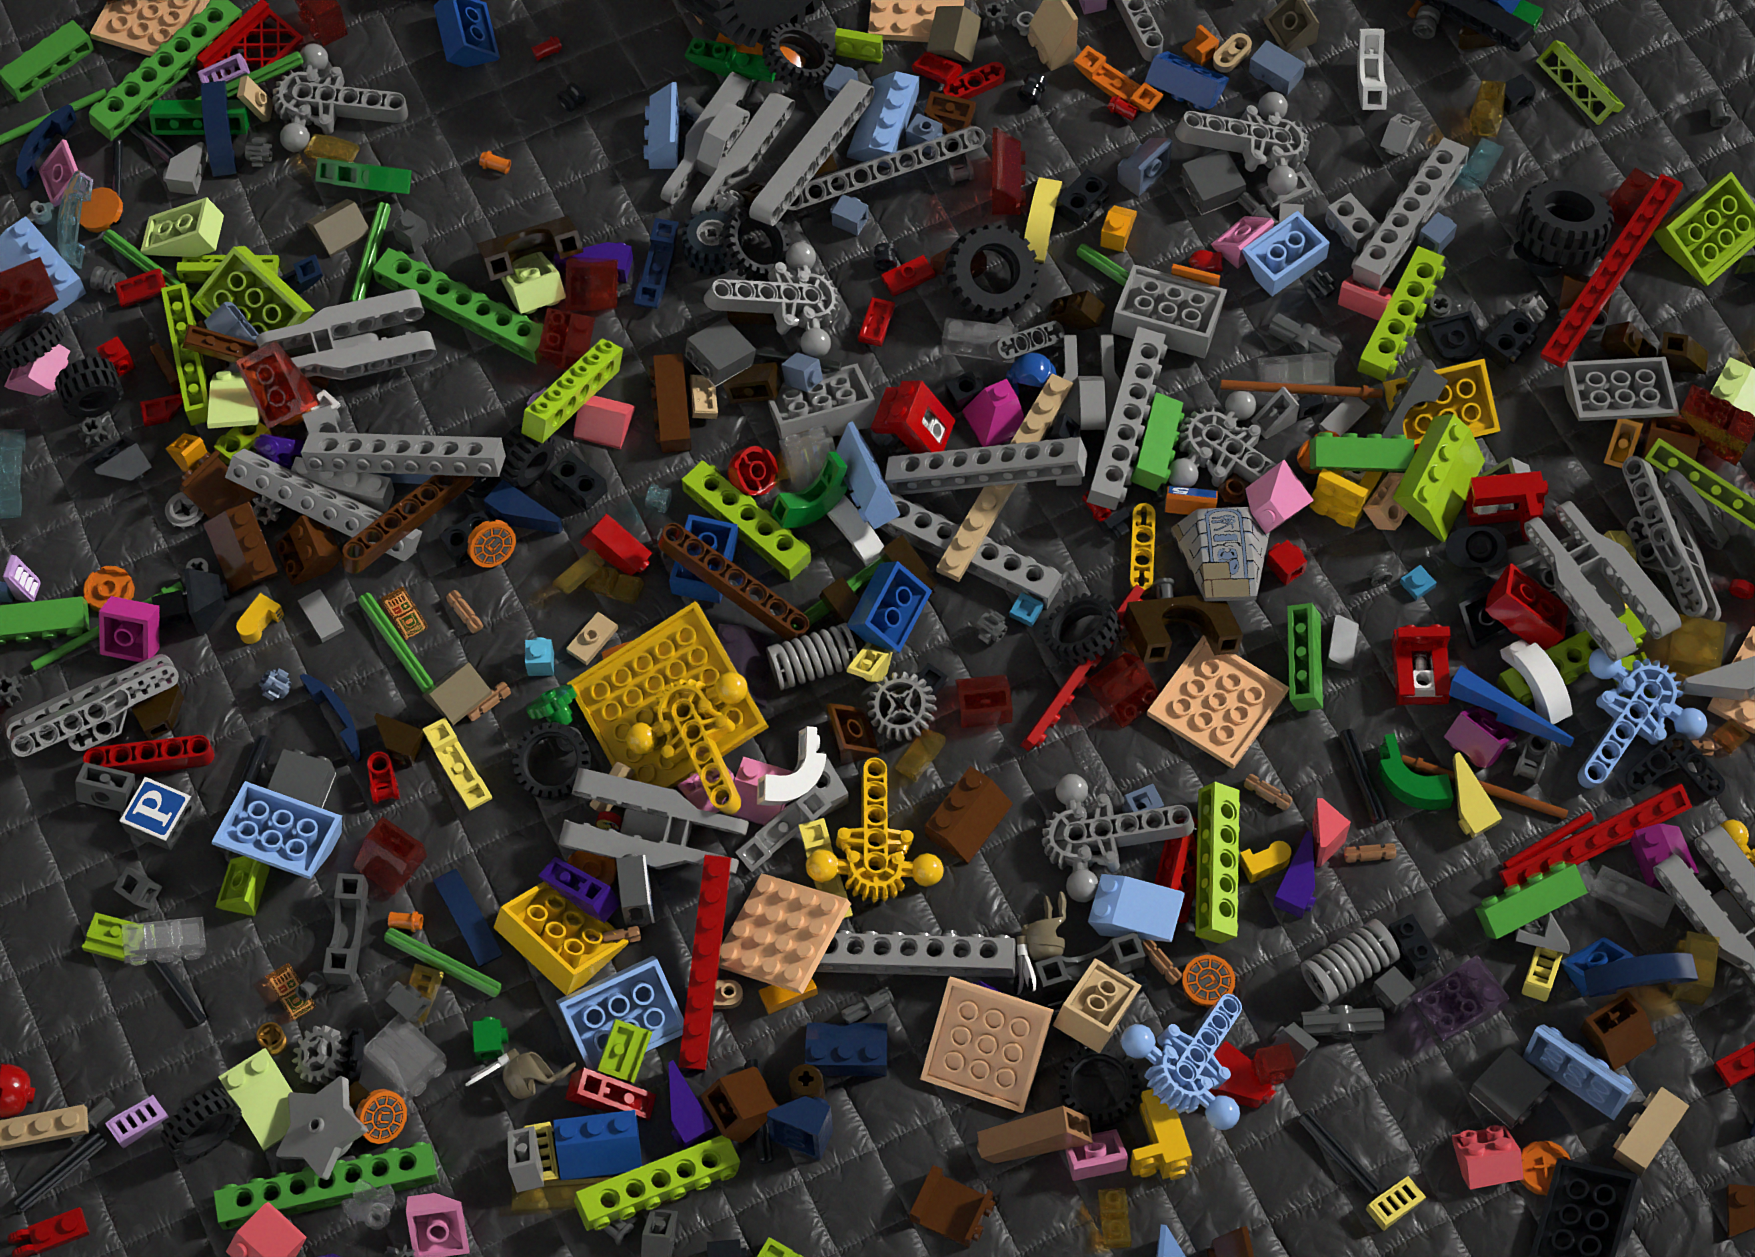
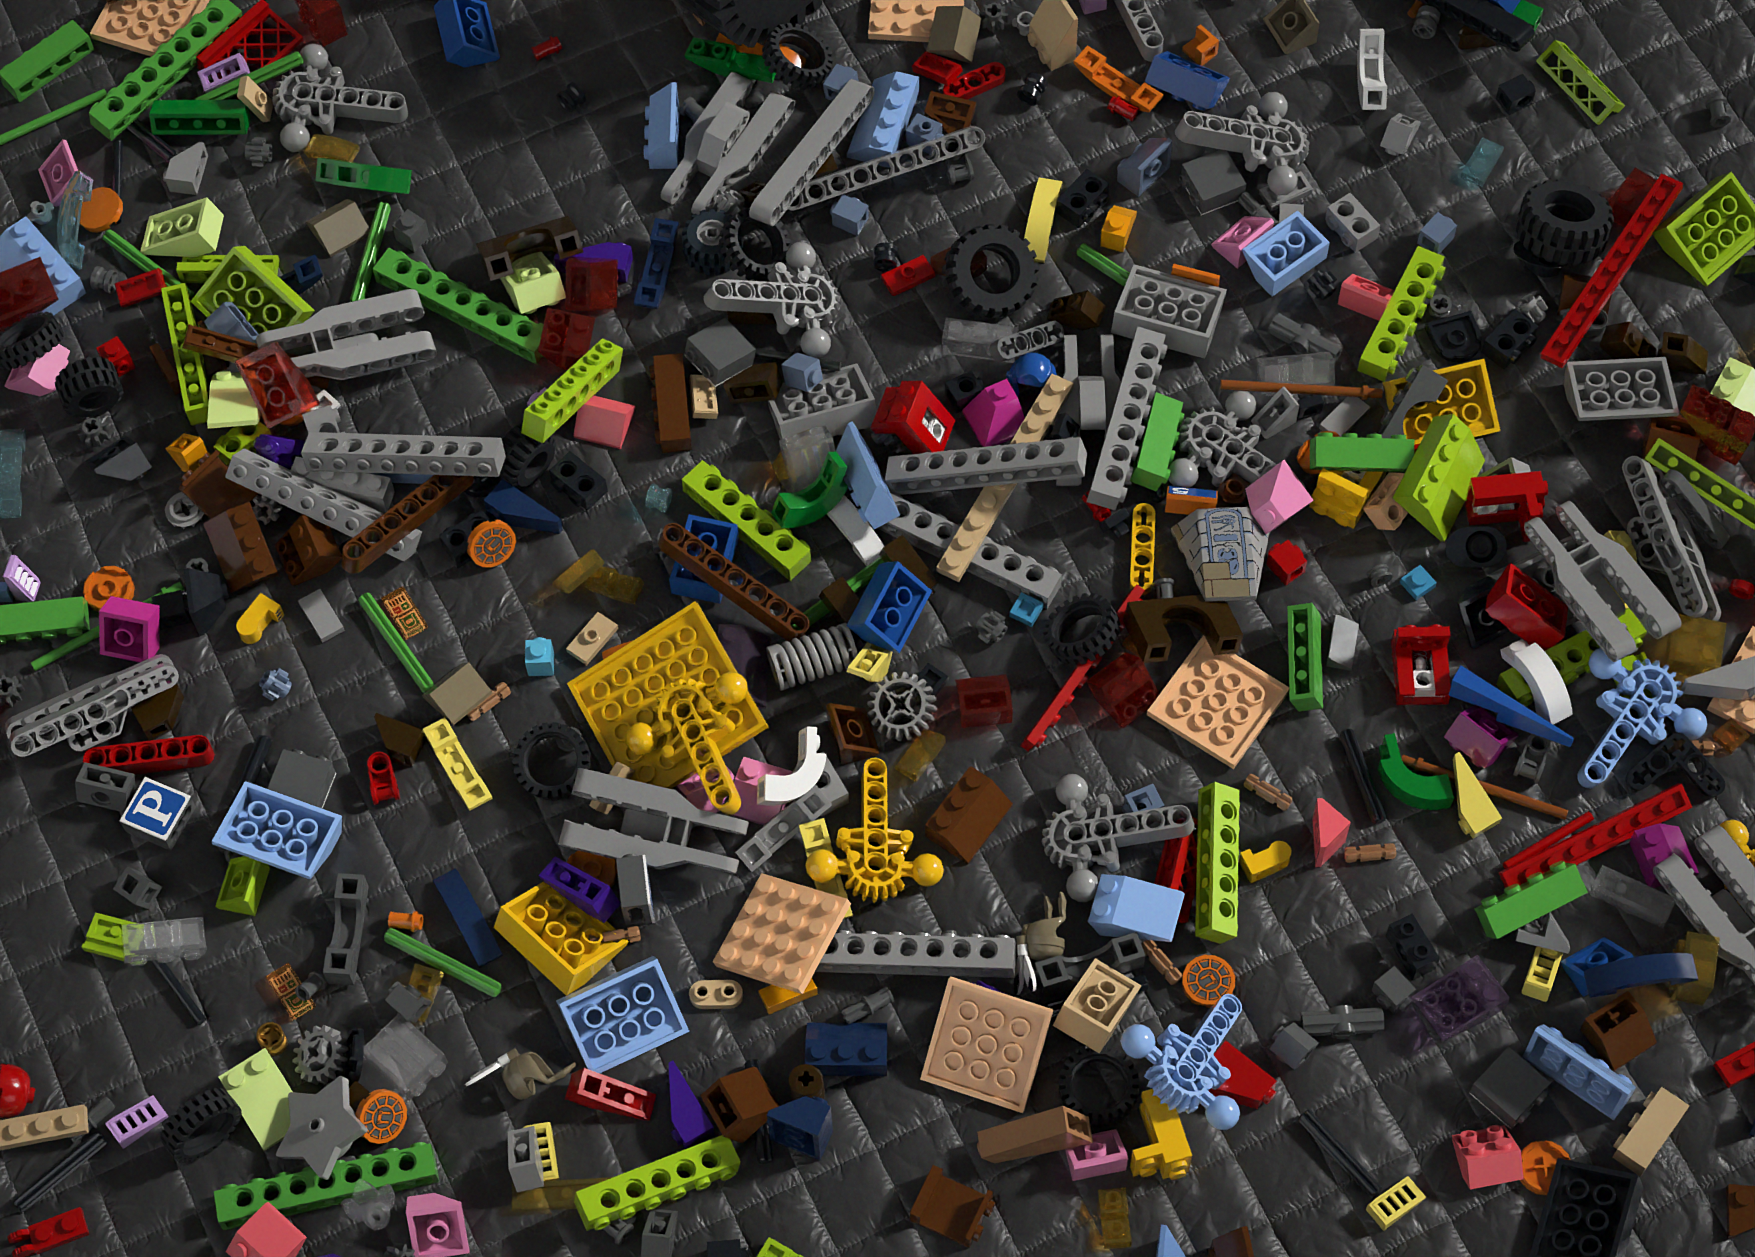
(56, 123): dark blue slope -> none
(160, 409): red tile -> none
(217, 128): dark blue slope -> none
(320, 692): dark blue slope -> none
(389, 856): clear red slope -> none
(464, 611): medium nougat axle -> none
(489, 1038): green brick -> none
(494, 162): orange pin -> none
(553, 705): green plant -> none
(597, 1145): blue slope -> none
(609, 820): tile -> none
(616, 546): red slope -> none
(624, 1050): lime plate -> none
(705, 962): red plate -> none
(753, 471): red cylinder -> none
(859, 45): lime plate -> none
(876, 321): red plate -> none
(1007, 174): clear red slope -> none
(1206, 261): red animal -> none
(1229, 53): tan plate -> none
(1274, 1064): clear red brick -> none
(1276, 67): sand blue brick -> none
(1298, 885): dark purple slope -> none
(1350, 960): light grey piece -> none
(1410, 213): light grey brick -> none
(1488, 108): clear yellow slope -> none
(1623, 441): light orange slope -> none

